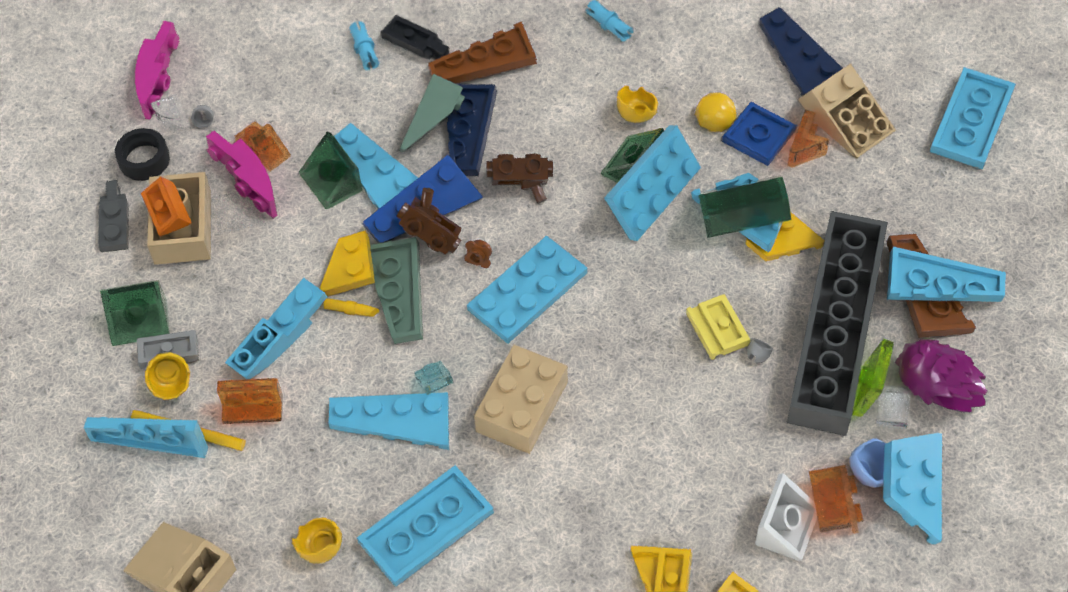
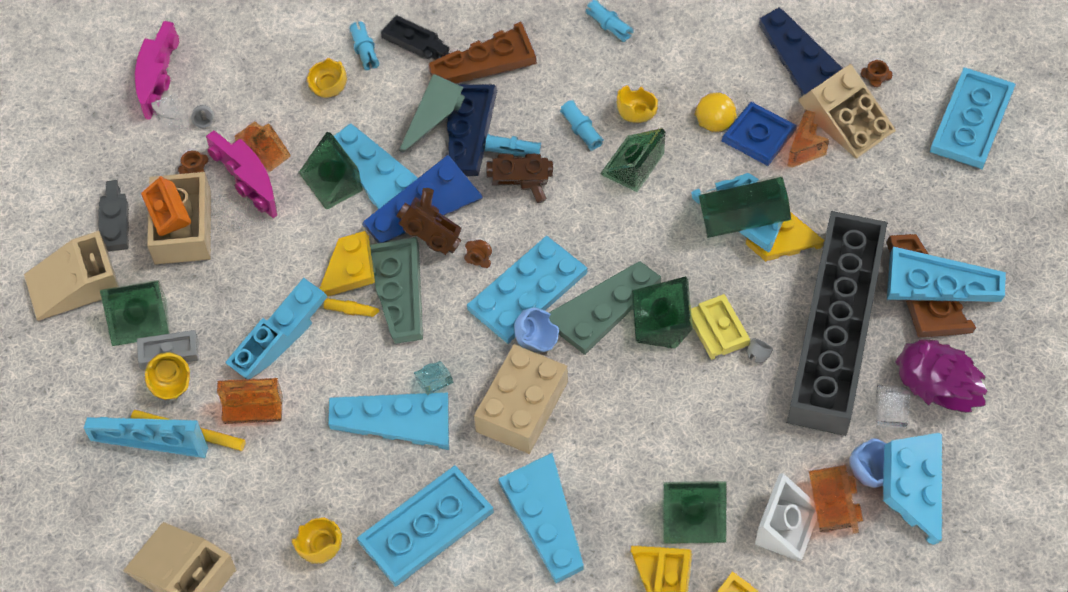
(71, 276): none -> tan slope
(138, 138): black tyre -> none
(190, 158): none -> dark orange plate
(327, 78): none -> yellow hair
(511, 146): none -> medium azure pin
(535, 330): none -> light blue hair
(543, 511): none -> medium azure wing
(581, 125): none -> medium azure pin
(601, 308): none -> sand green wing
(652, 182): medium azure plate -> none
(663, 313): none -> clear green slope
(694, 512): none -> clear green slope
(872, 377): clear neon green plate -> none
(882, 71): none -> dark orange plate

